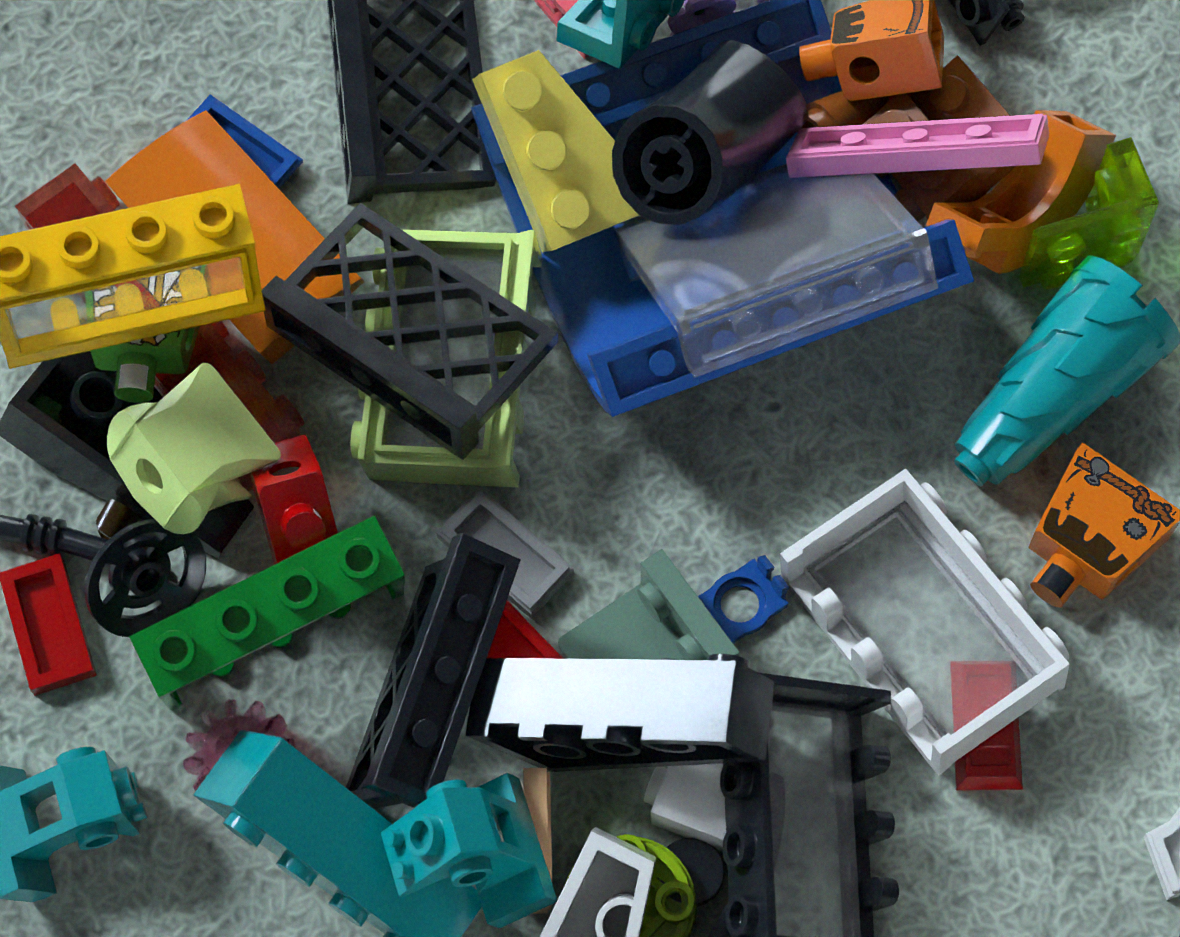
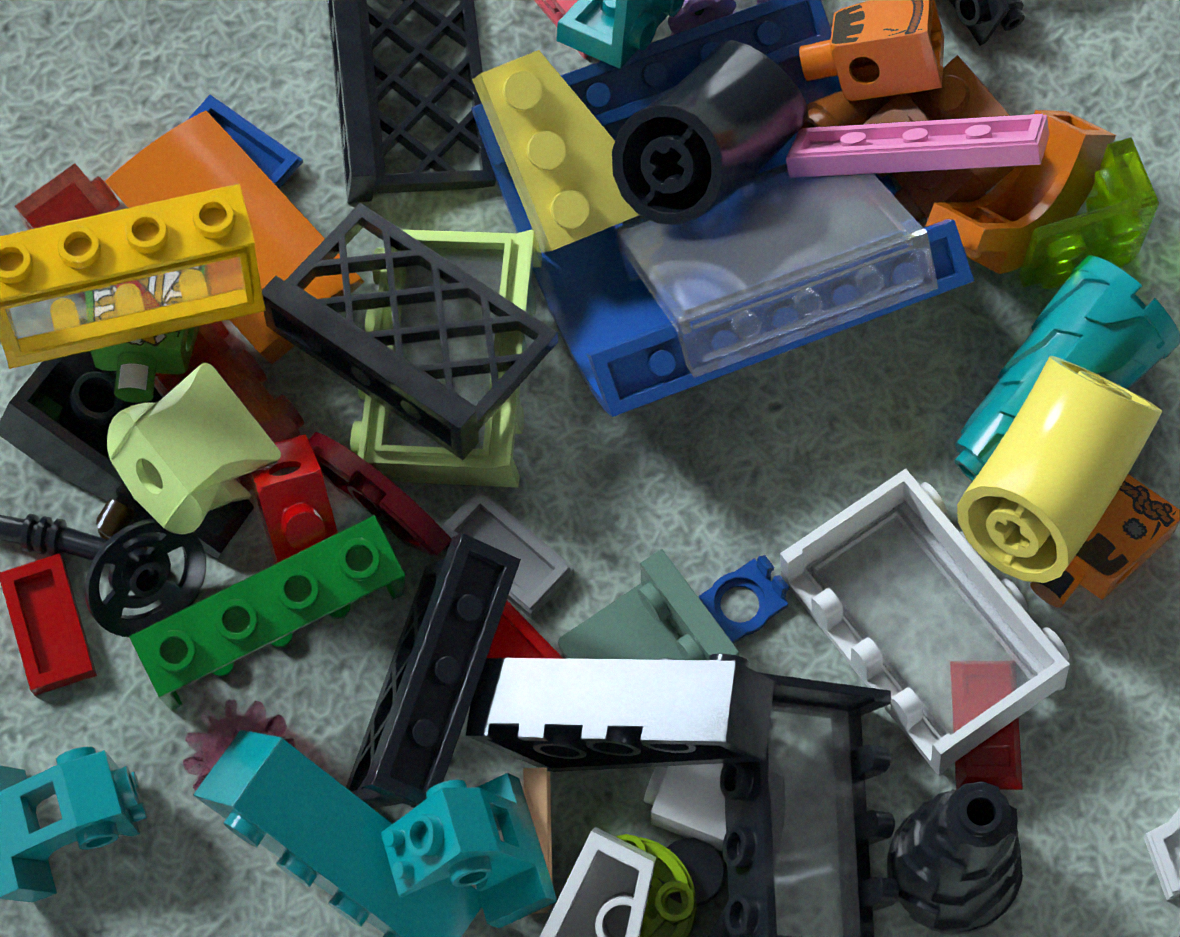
(378, 495): none -> dark red tile
(958, 859): none -> black cone
(1054, 471): none -> light yellow brick

